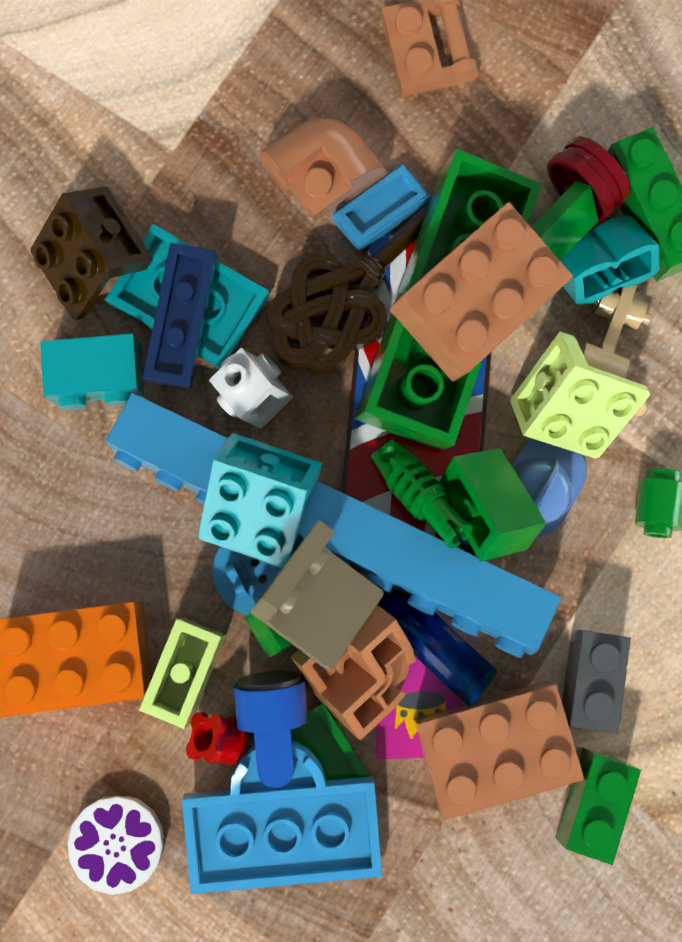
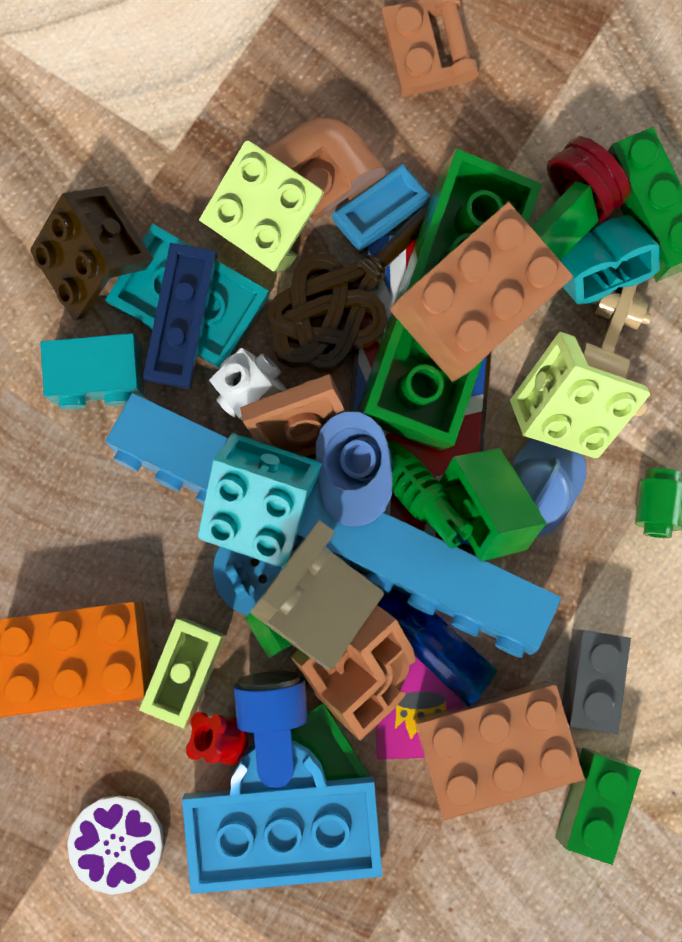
(262, 206): none -> yellowish green bracket
(294, 416): none -> nougat plate
(354, 469): none -> medium blue piece

